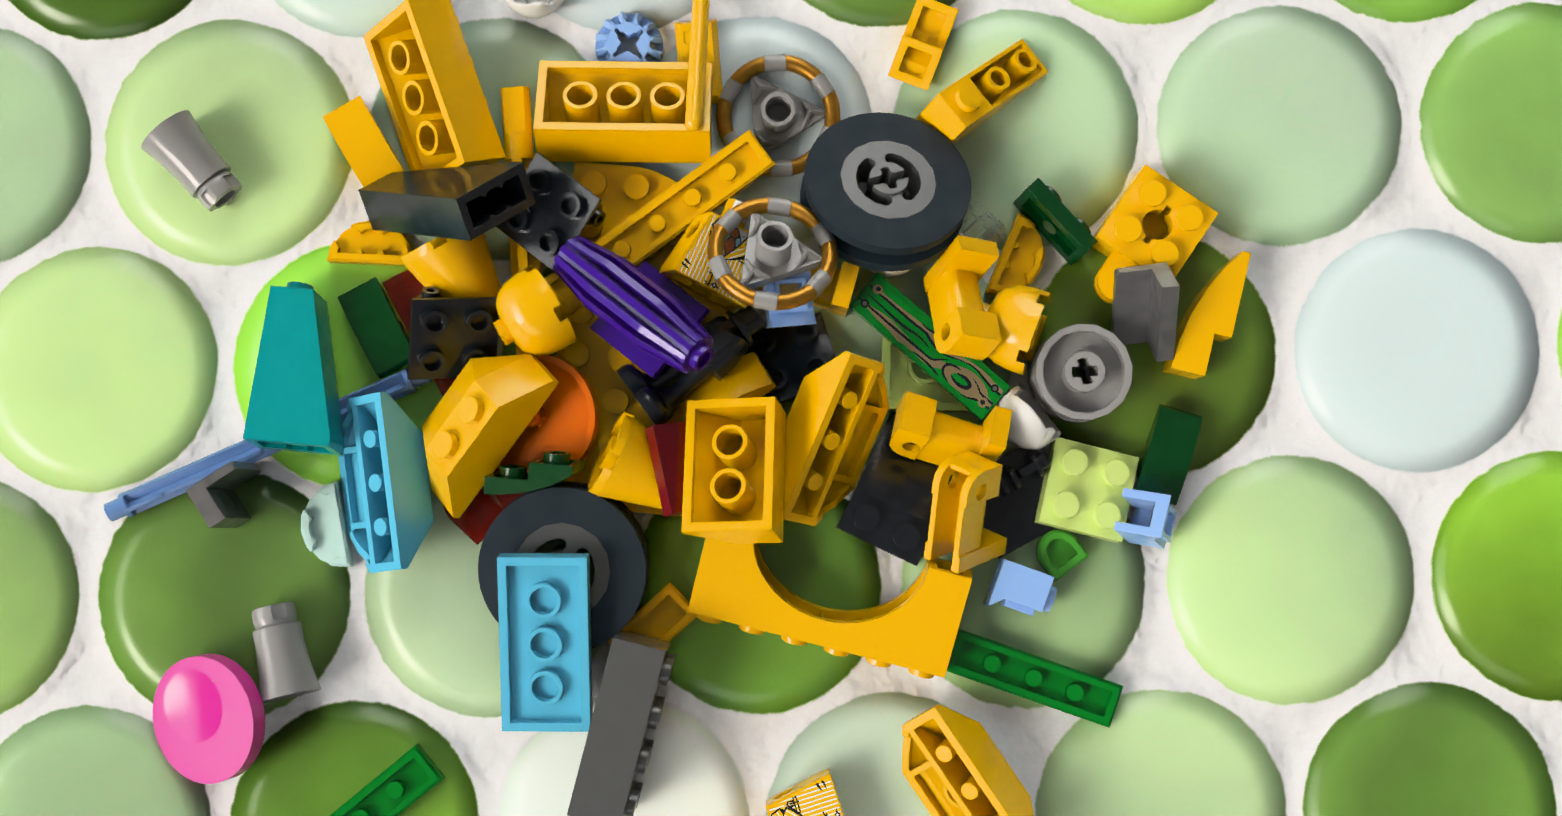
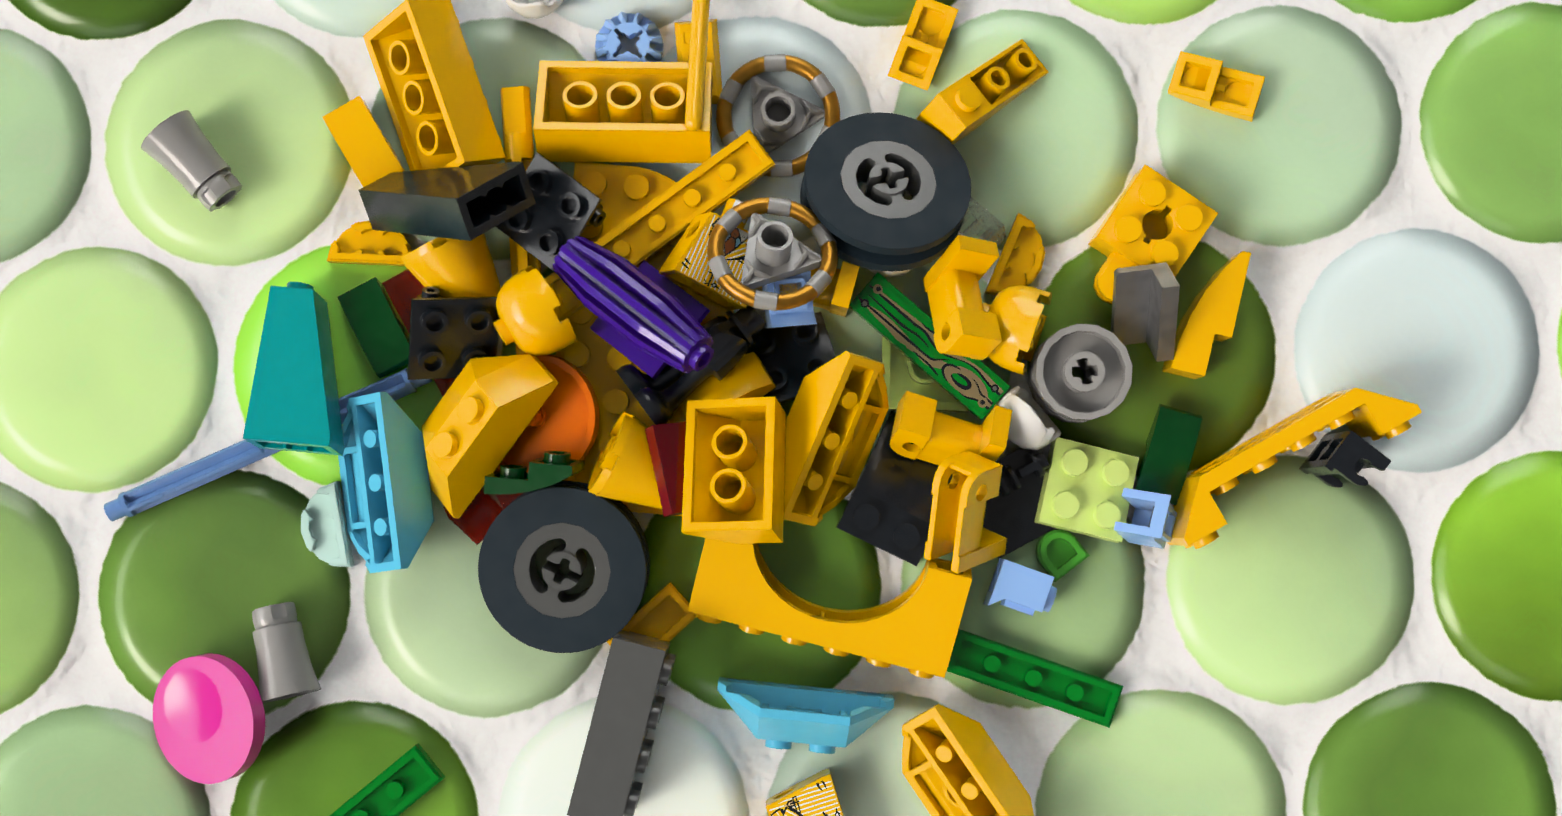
(216, 496): flat silver panel -> none
(545, 641): medium azure plate -> none
(804, 713): none -> medium azure wedge
(1054, 221): dark green plate -> none
(1216, 87): none -> yellow slope
(1344, 455): none -> black hinge
(1361, 410): none -> yellow slope

